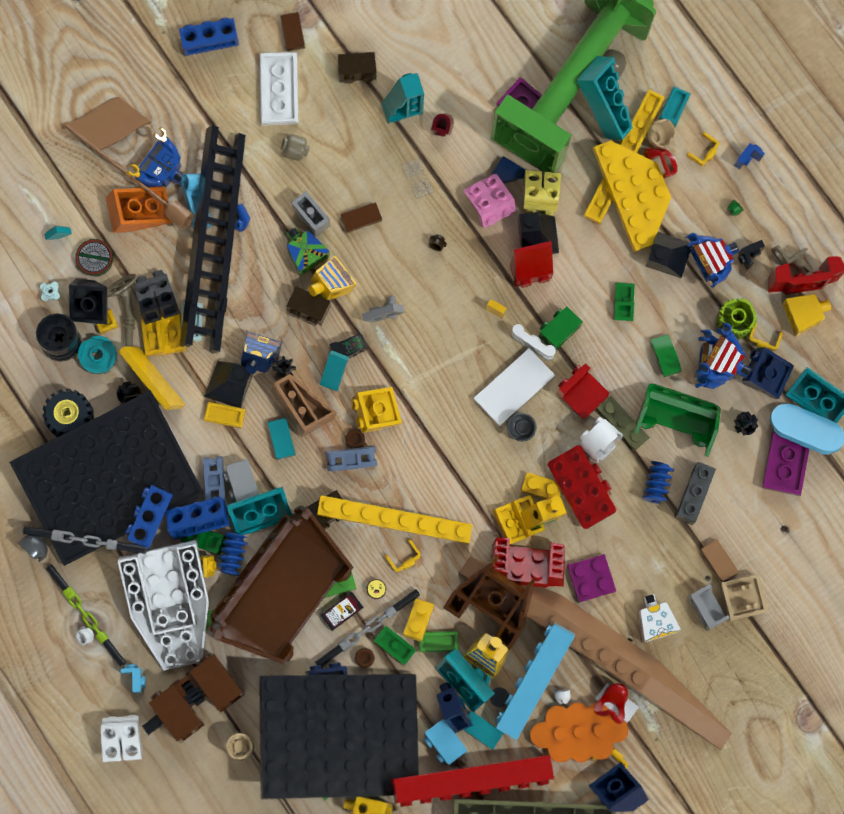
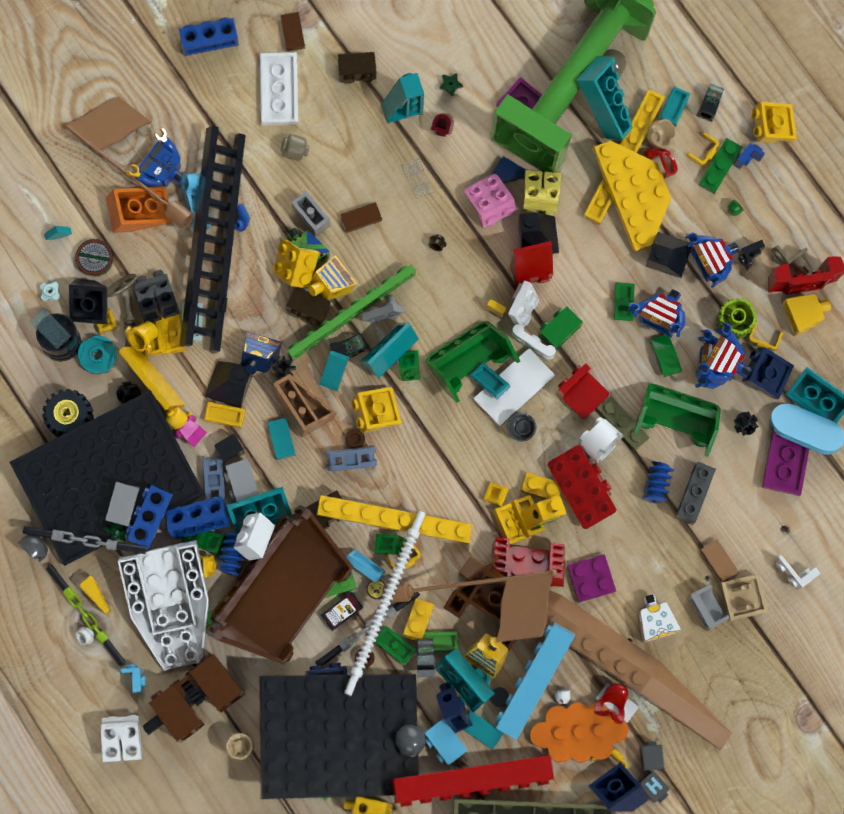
(50, 328): none -> clear light blue tile
(92, 589): none -> yellow slope
(116, 531): none -> dark green plate
(122, 503): none -> light grey panel
(142, 336): none -> yellow piece
(185, 426): none -> piece
(229, 448): none -> black panel
(254, 536): none -> white brick
(295, 264): none -> yellow bracket
(357, 307): none -> bright green plate
(365, 566): none -> medium azure tile
(388, 544): none -> green bracket
(390, 349): none -> teal slope
(409, 366): none -> green bracket
(410, 740): none -> dark grey hair
(413, 533): none -> white hose
(425, 658): none -> black leg
(450, 79): none -> dark green plate
(467, 353): none -> green windscreen
(490, 381): none -> teal tile
(495, 494): none -> yellow tile
(522, 604): none -> medium nougat flag
(524, 300): none -> white plate
(651, 756): none -> dark grey brick
(654, 787): none -> dark grey brick
(661, 313): none -> torso
(710, 102): none -> leg
(720, 166): none -> green plate
(773, 122): none -> yellow plate
(806, 576): none -> white bracket

